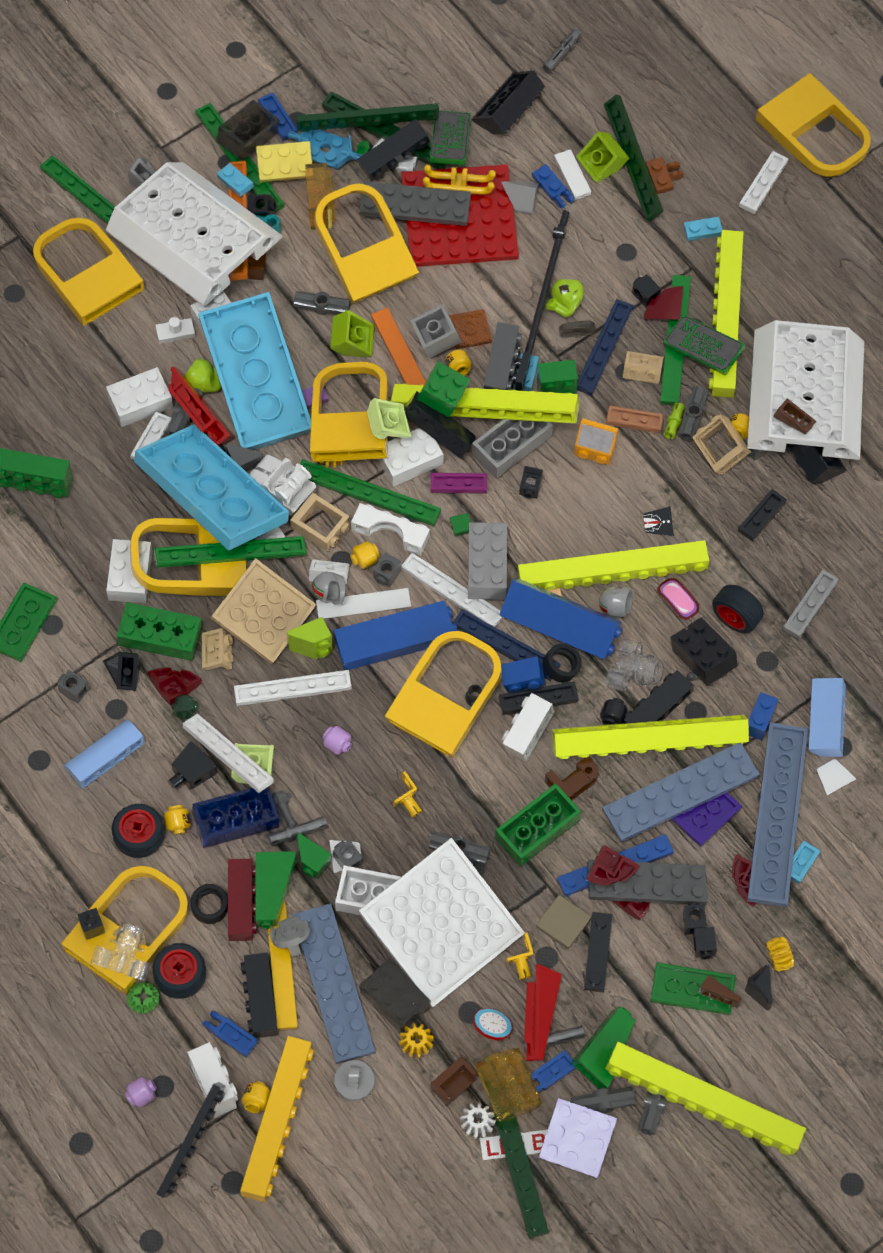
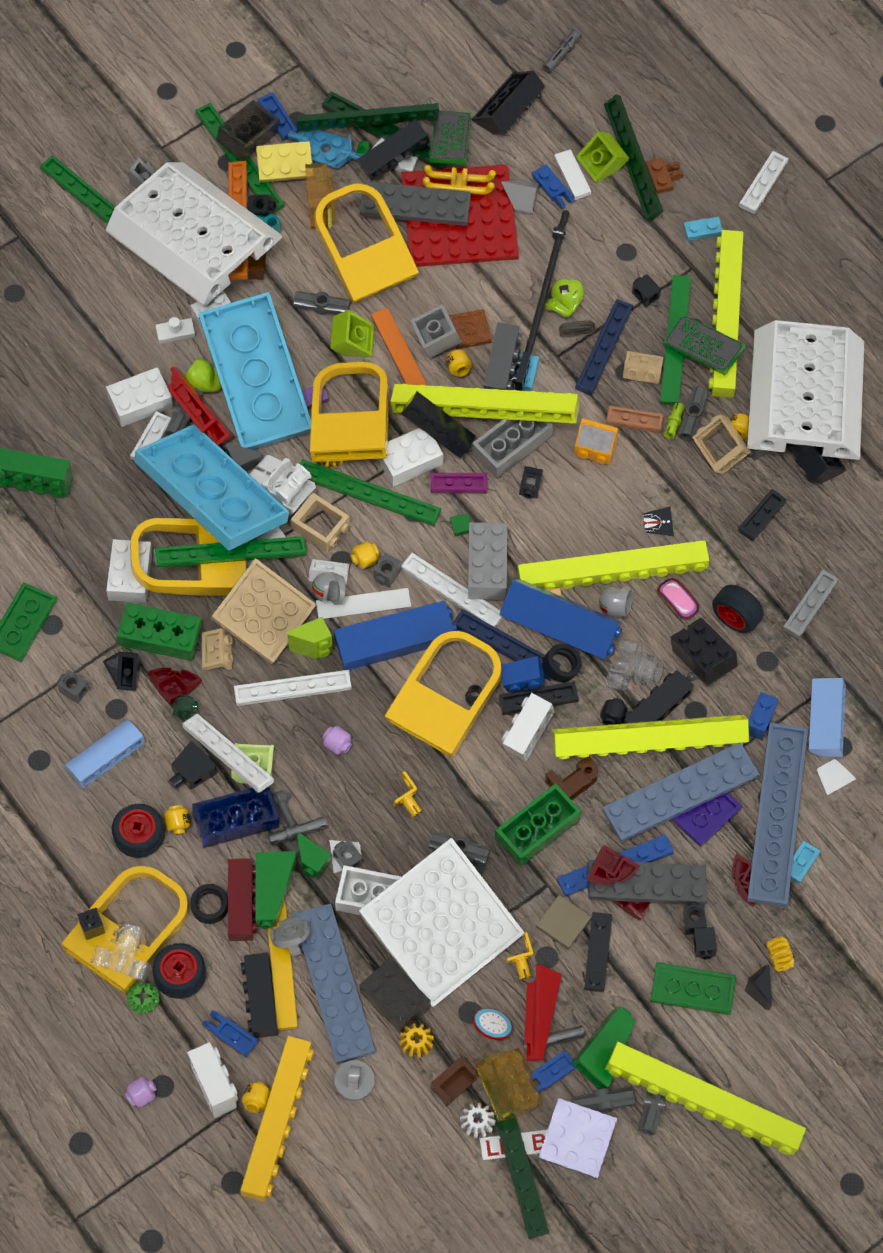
(99, 286): yellow window -> none
(188, 1147): black plate -> none
(235, 180): medium azure plate -> none
(369, 520): white arch -> none
(388, 419): yellowish green slope -> none
(443, 389): green brick -> none
(557, 377): green brick -> none
(665, 305): dark red brick -> none
(717, 991): reddish brown slope -> none
(793, 409): reddish brown slope -> none
(801, 109): yellow window -> none

